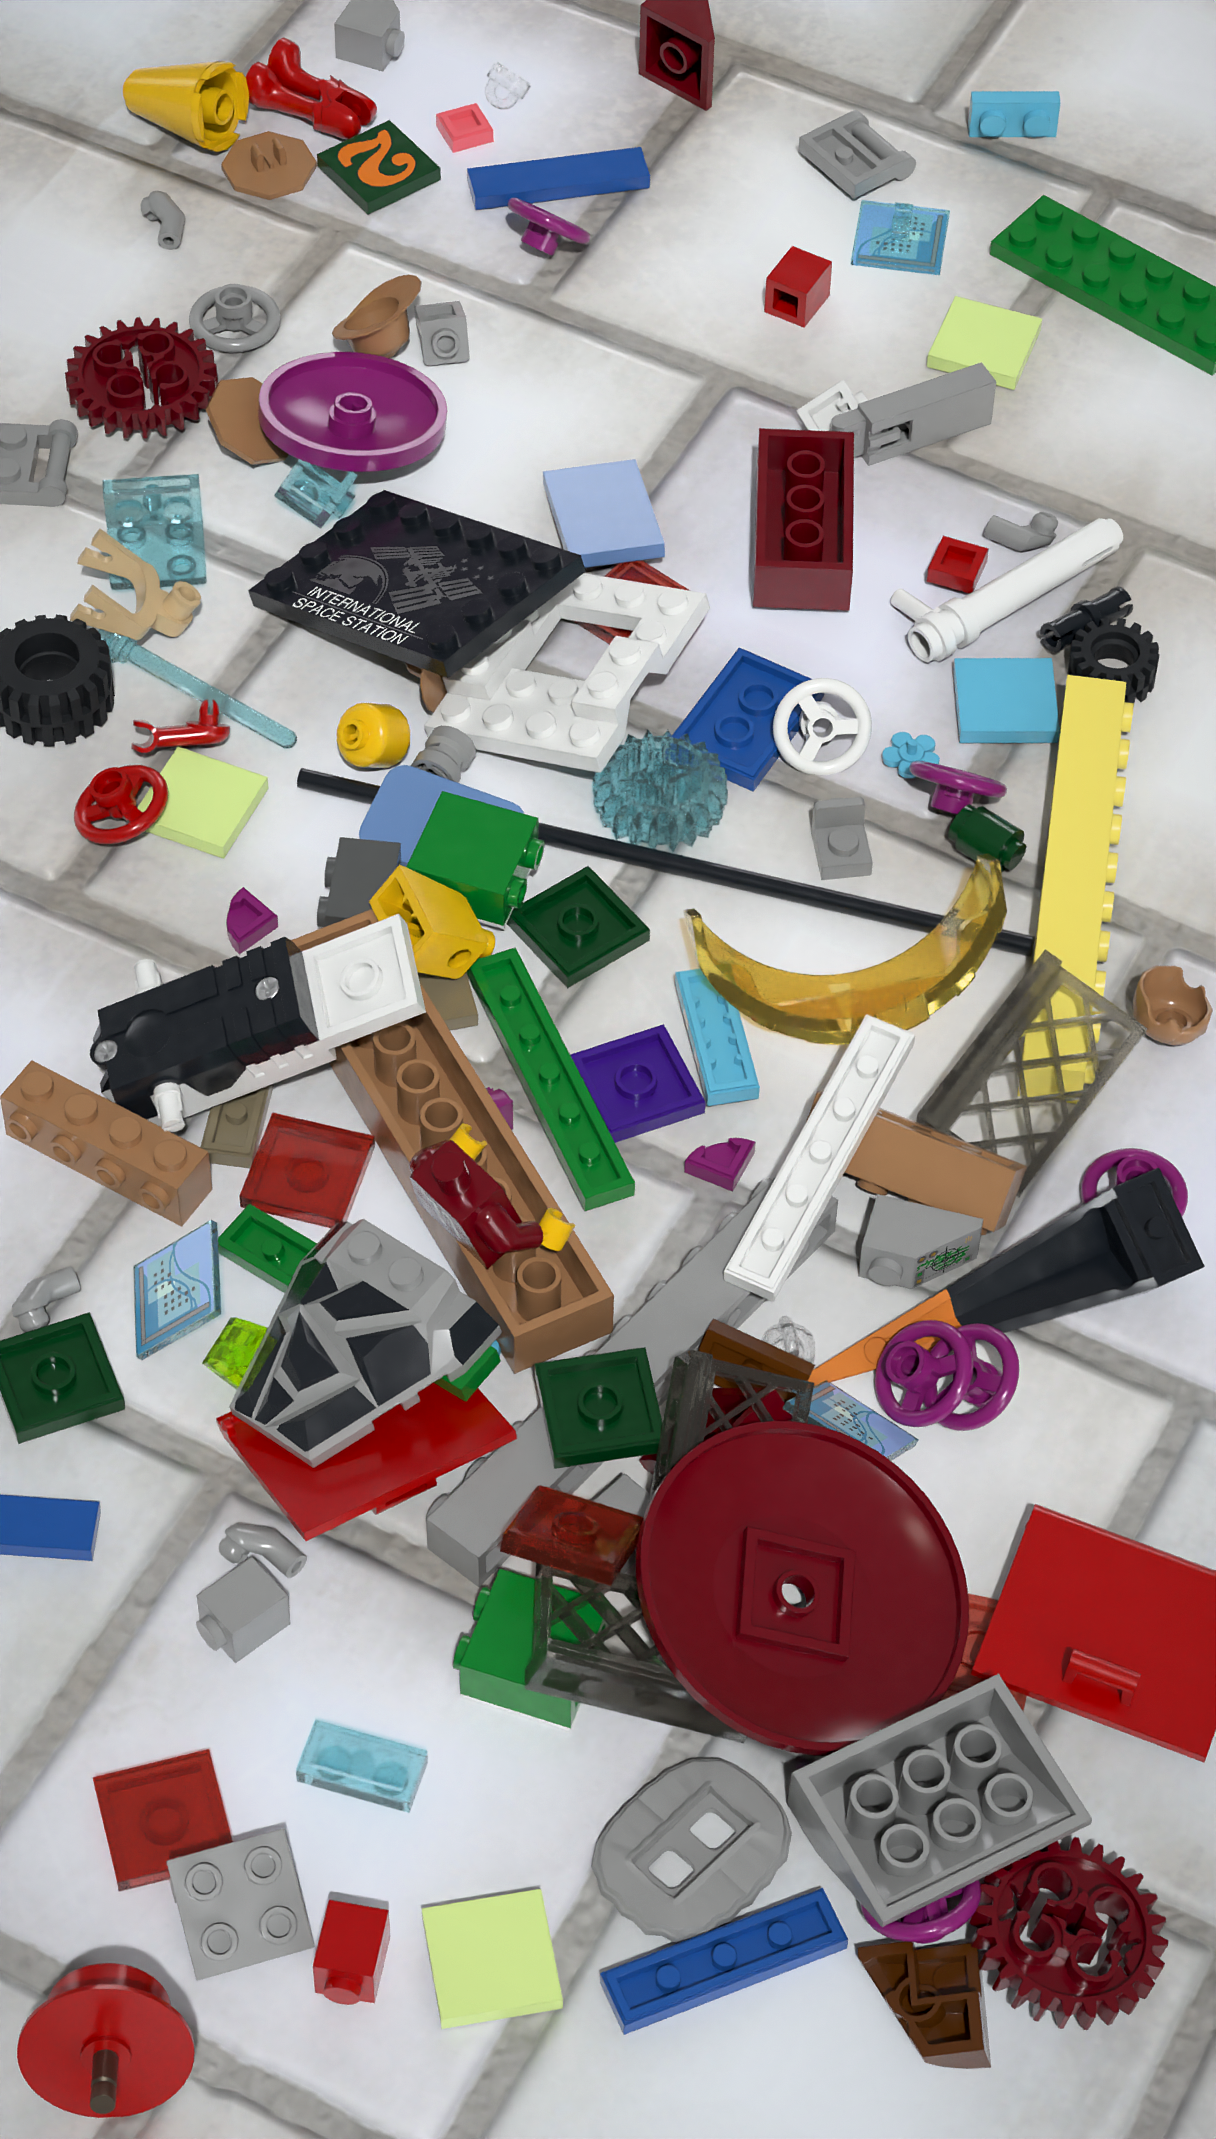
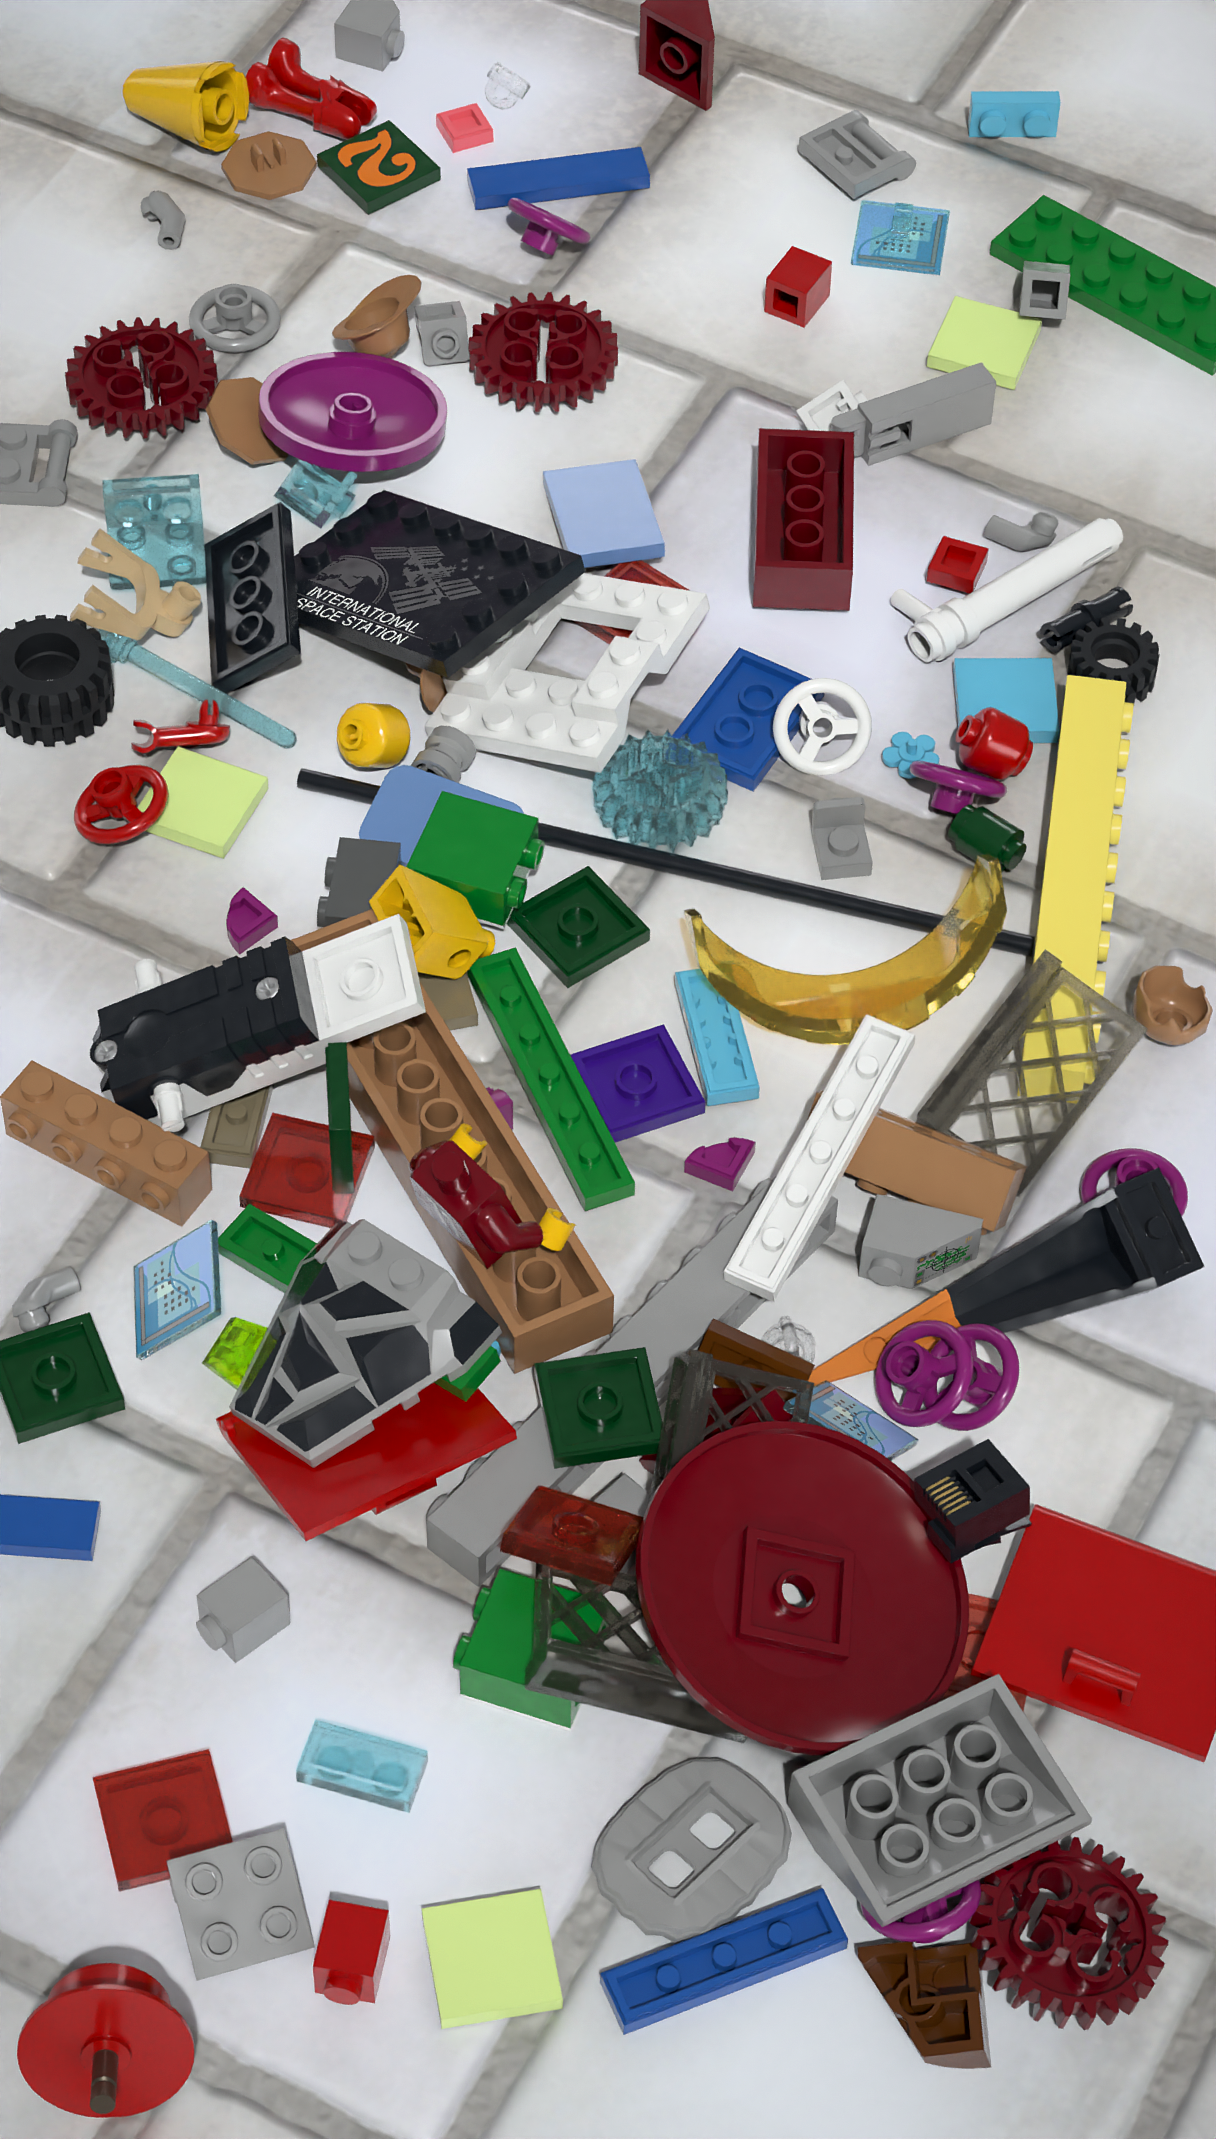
(252, 598): none -> black tile
(265, 1541): light grey arm -> none
(339, 1118): none -> dark green tile
(508, 349): none -> dark red gear
(973, 1500): none -> black piece
(994, 744): none -> red head
(1044, 290): none -> light grey brick

